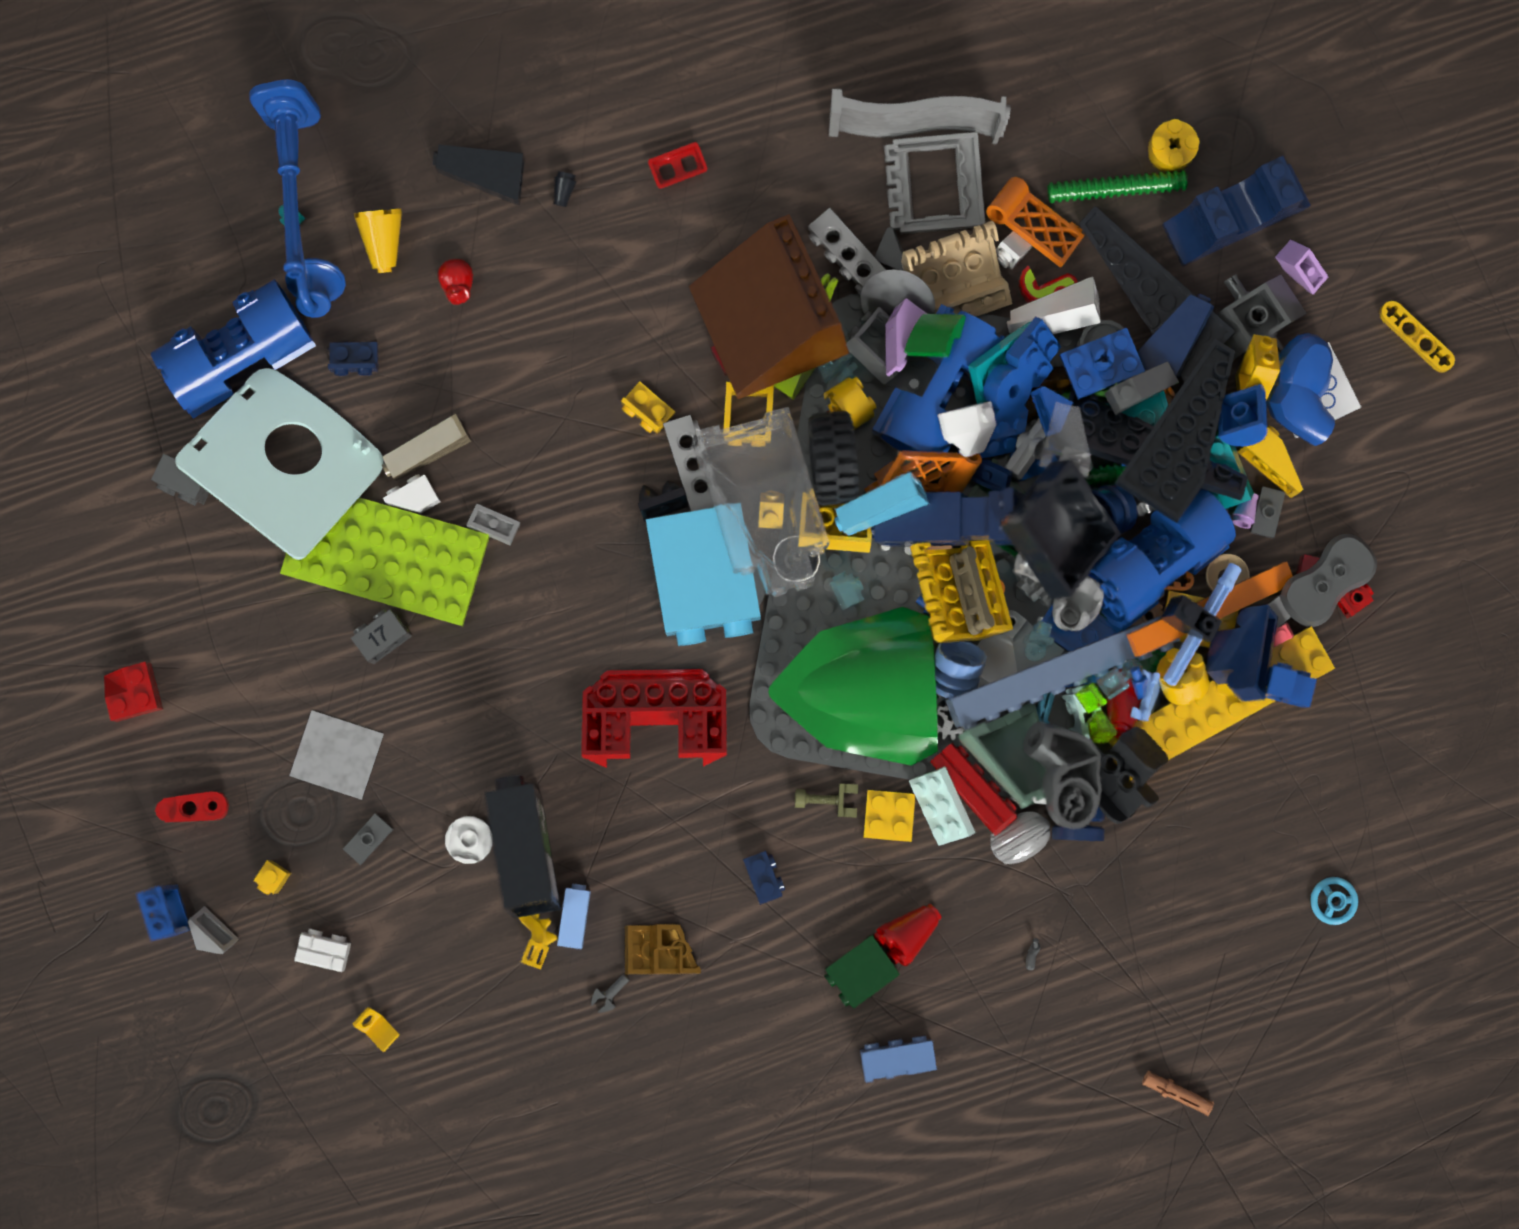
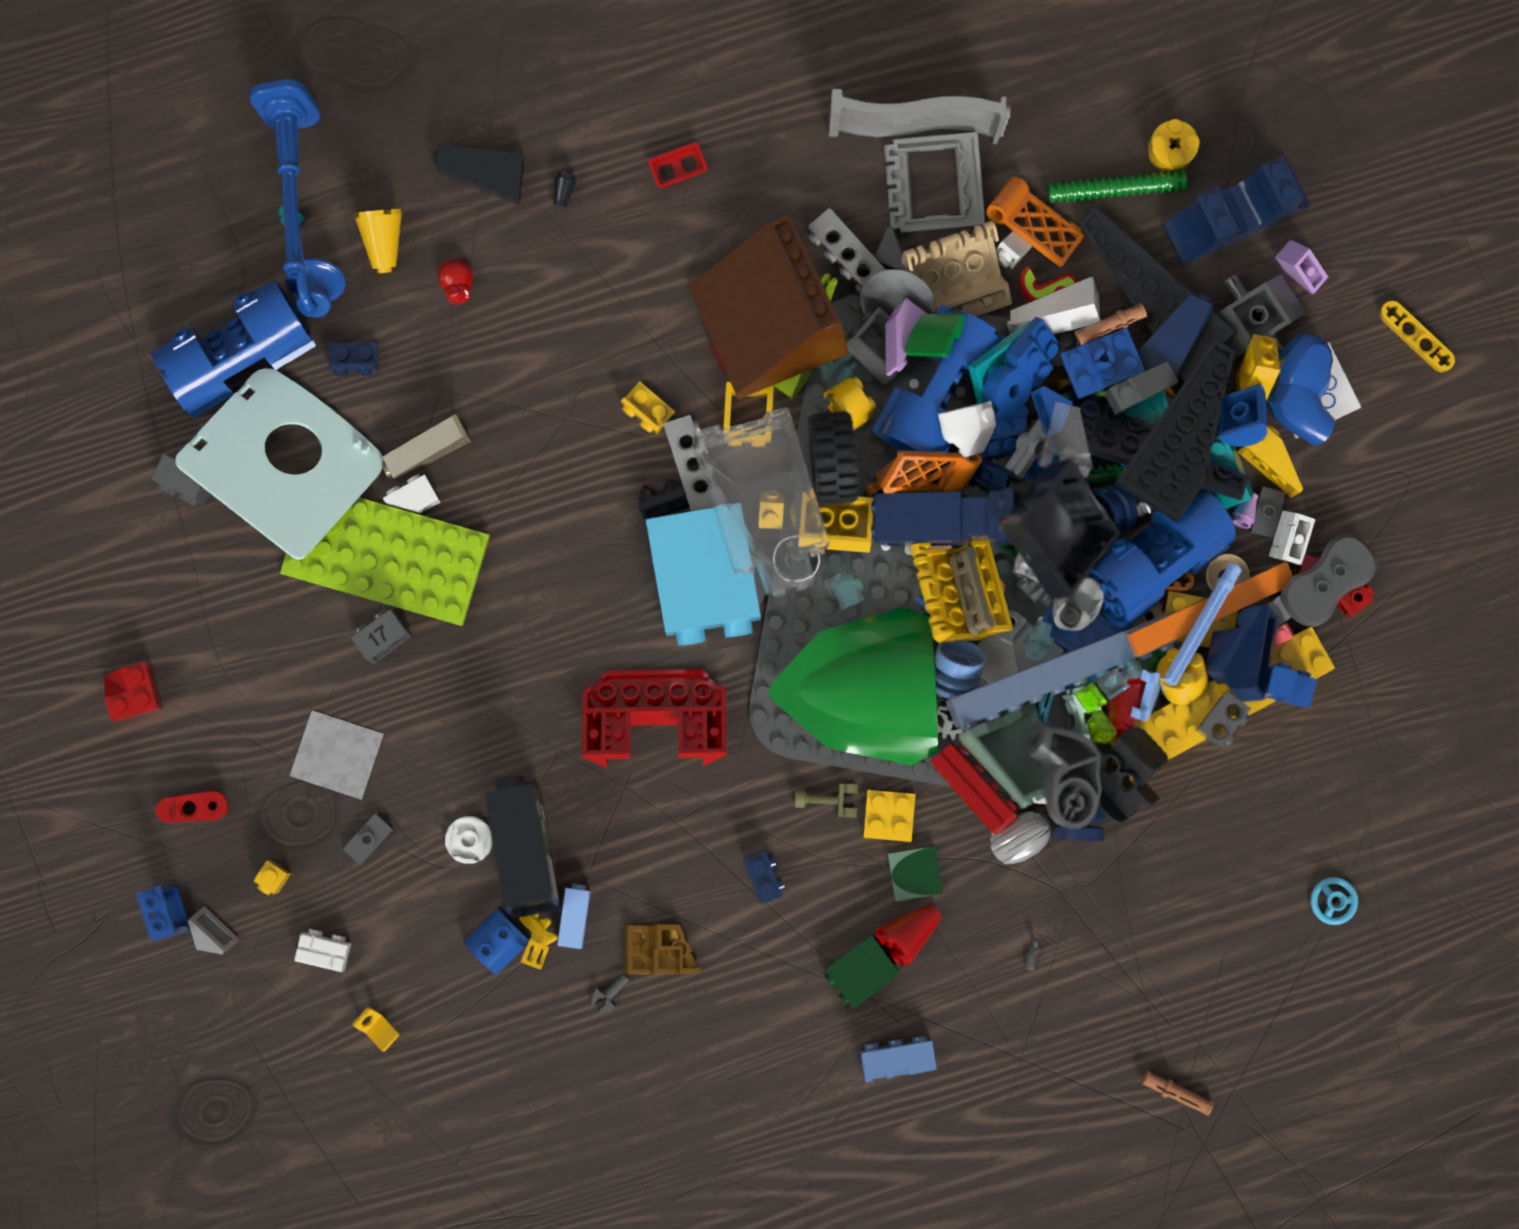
(493, 523): light grey plate -> none
(496, 941): none -> blue brick
(881, 504): medium azure slope -> none
(915, 873): none -> dark green tile
(942, 806): light aqua plate -> none
(1115, 322): none -> nougat pin
(1139, 682): blue bar -> none
(1191, 618): black slope -> none
(1219, 715): none -> dark grey brick
(1292, 537): none -> white brick

